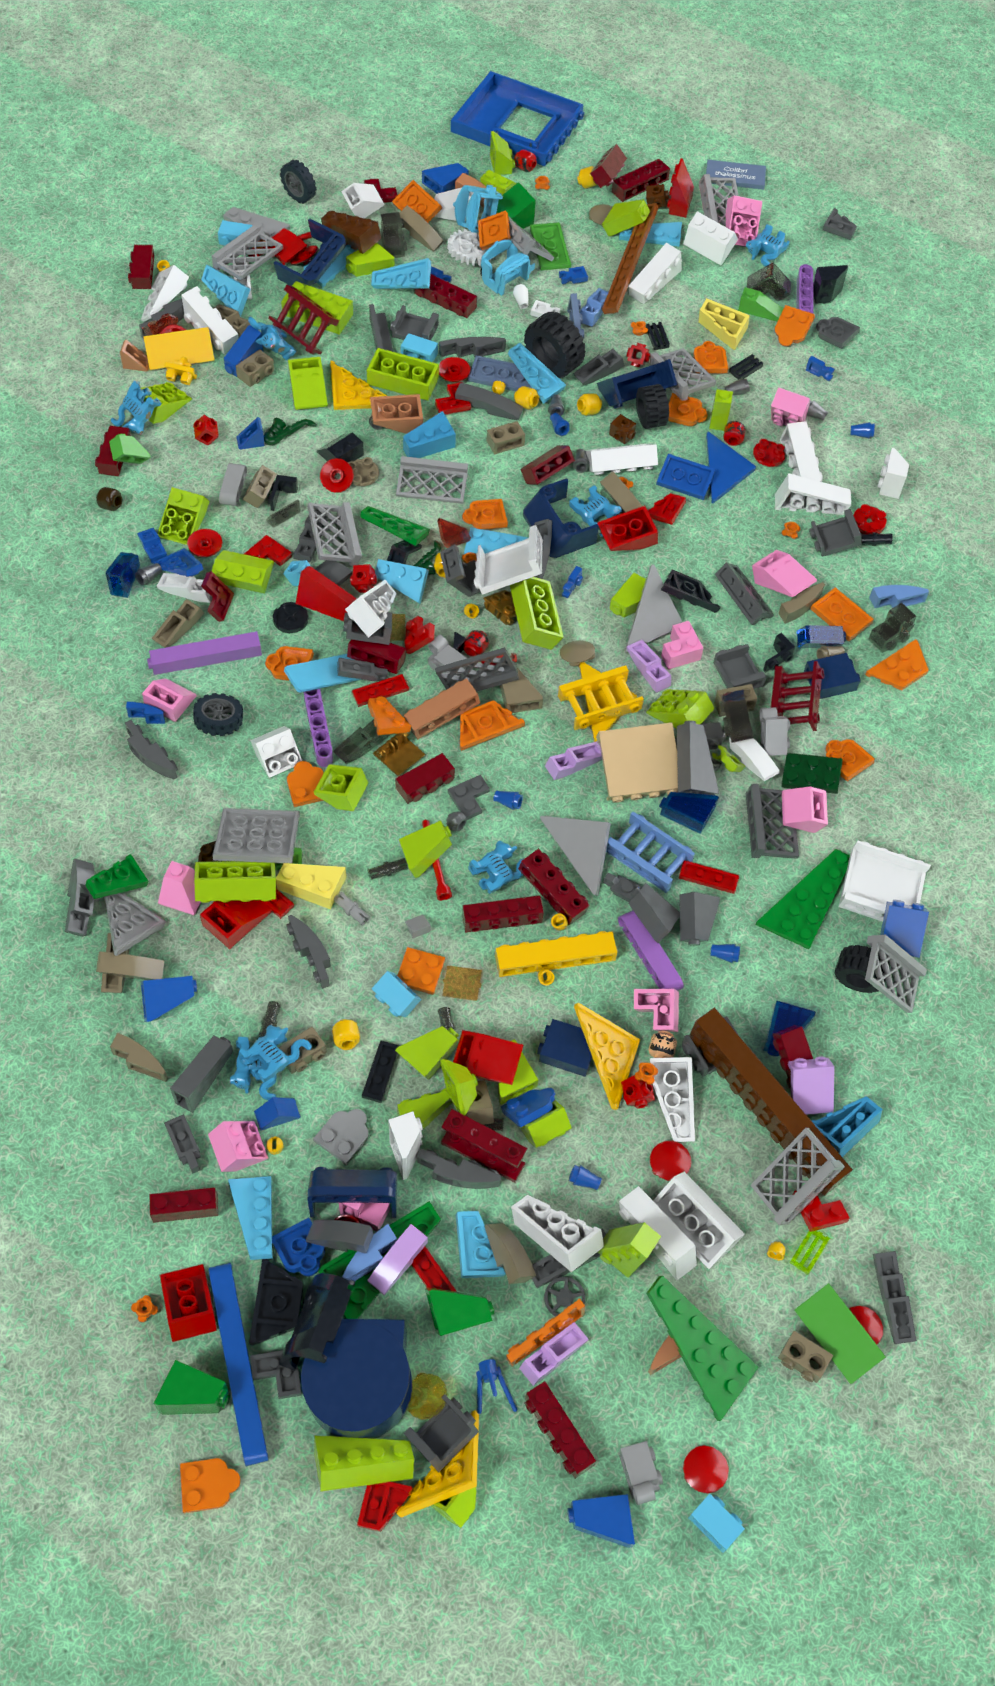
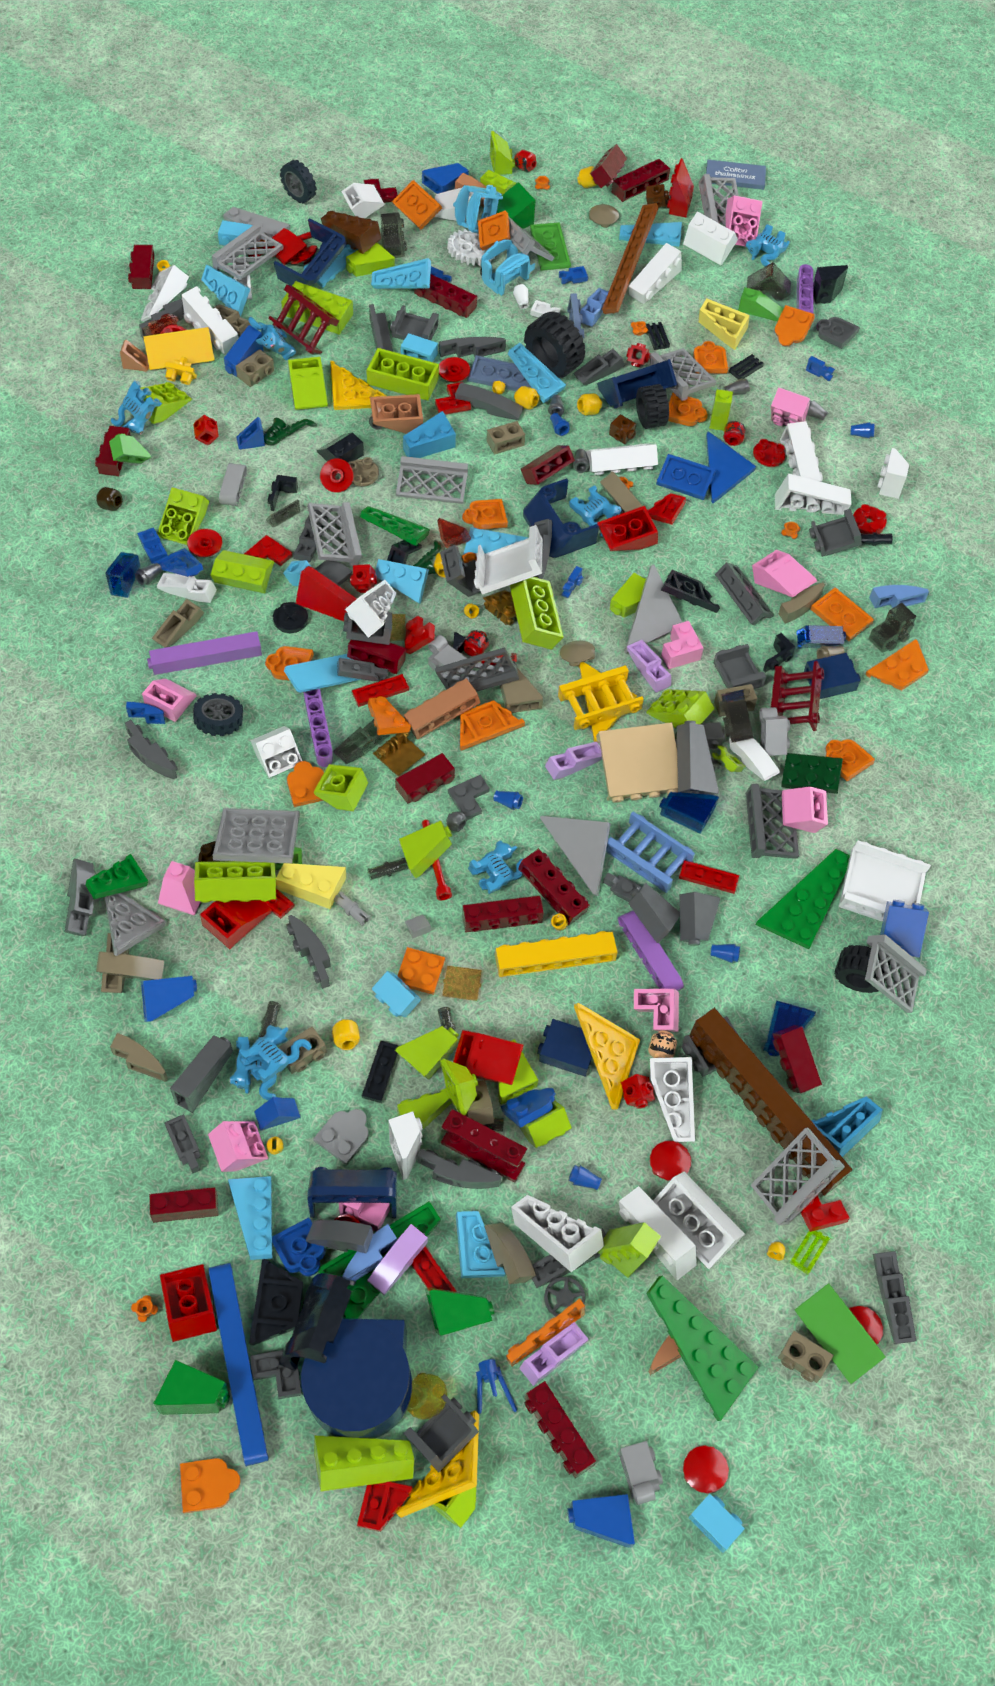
(221, 596): dark red plate -> none
(259, 486): dark tan brick -> none
(420, 229): dark tan slope -> none
(498, 98): blue panel -> none
(549, 974): yellow hinge -> none
(625, 216): lime slope -> none
(646, 1068): orange plate -> none
(813, 1084): lavender panel -> none
(839, 225): dark grey wing -> none

